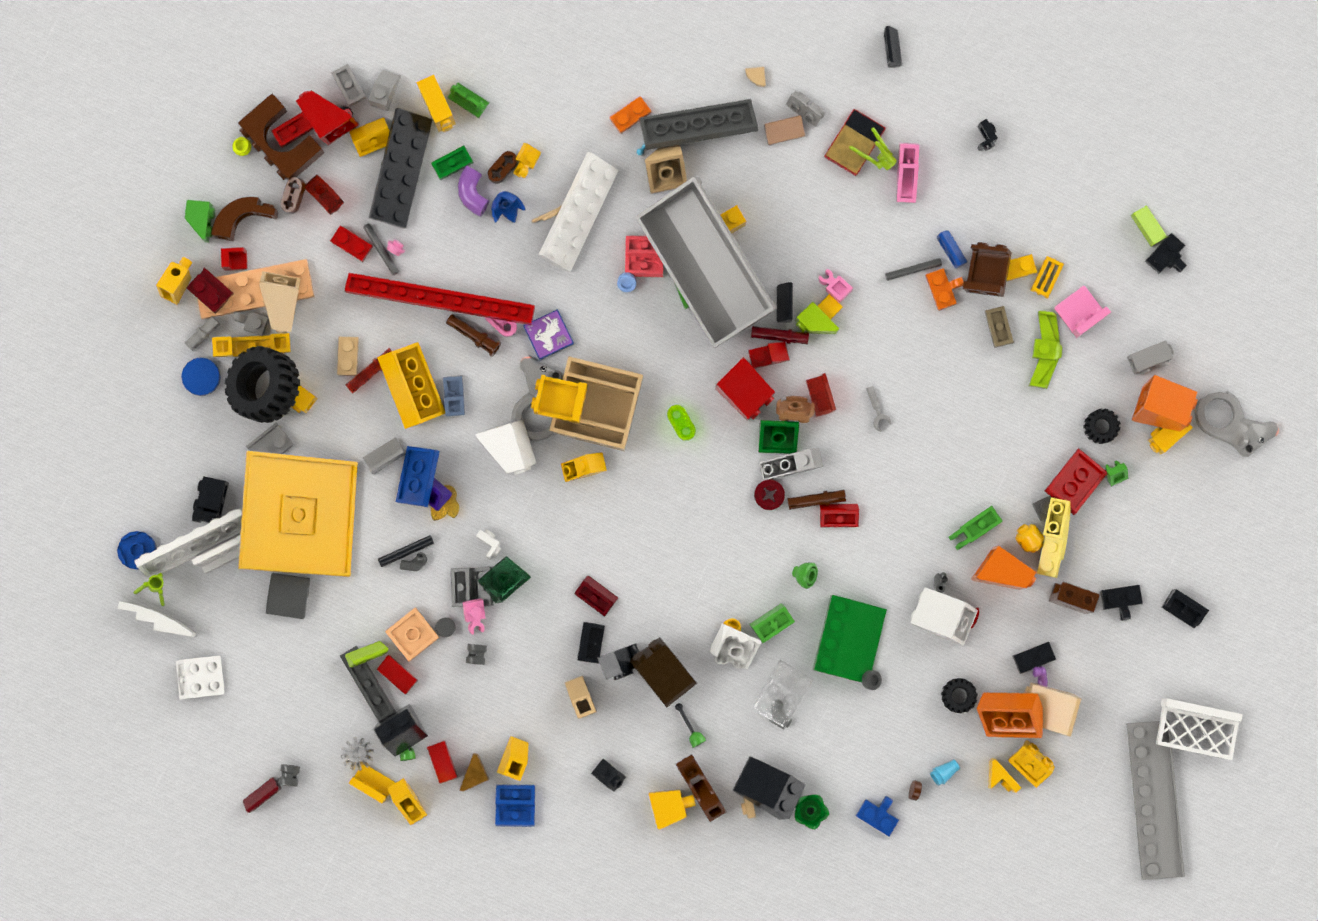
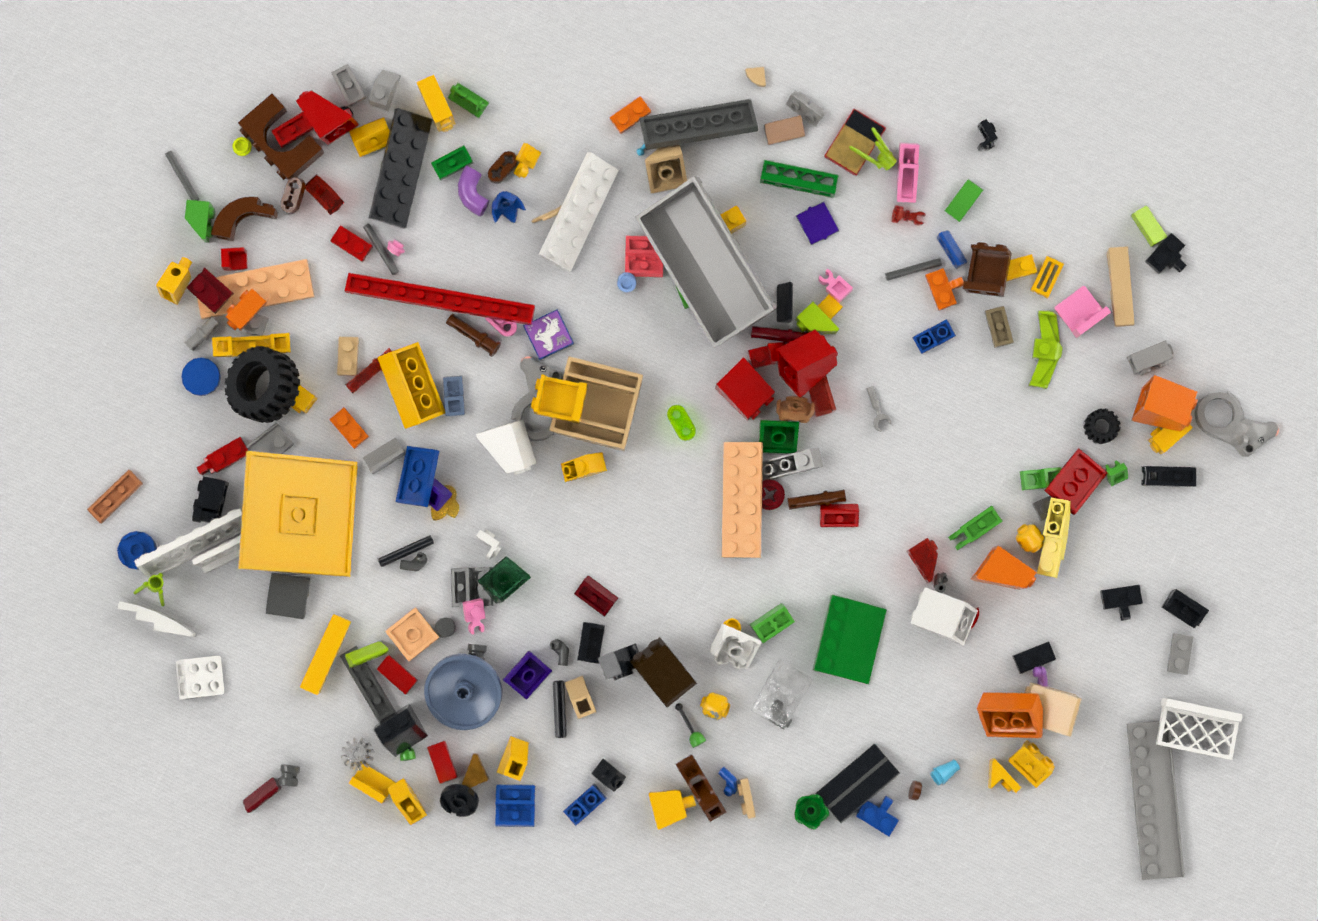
(115, 496): none -> nougat tile
(181, 175): none -> dark grey bar
(223, 457): none -> red hinge
(245, 310): none -> orange brick
(280, 299): tan slope -> none
(325, 654): none -> yellow slope
(349, 428): none -> orange plate
(459, 800): none -> black tile
(463, 691): none -> sand blue dish
(527, 675): none -> dark purple slope
(559, 709): none -> black axle
(562, 650): none -> dark grey arm
(584, 804): none -> blue slope
(715, 706): none -> yellow head
(731, 782): none -> blue arm
(742, 499): none -> light nougat plate
(769, 788): black slope -> none
(798, 183): none -> green fence
(805, 361): none -> red slope
(805, 574): bright green brick -> none
(817, 223): none -> dark purple piece
(858, 783): none -> black tile
(871, 680): dark grey tile -> none
(892, 47): black slope -> none
(898, 214): none -> clear red piece
(925, 558): none -> clear red slope
(934, 336): none -> blue slope
(959, 707): black tyre -> none
(963, 200): none -> bright green slope
(1038, 478): none -> bright green slope
(1074, 597): reddish brown panel -> none
(1120, 286): none -> tan slope
(1169, 476): none -> black plate
(1180, 654): none -> light grey plate

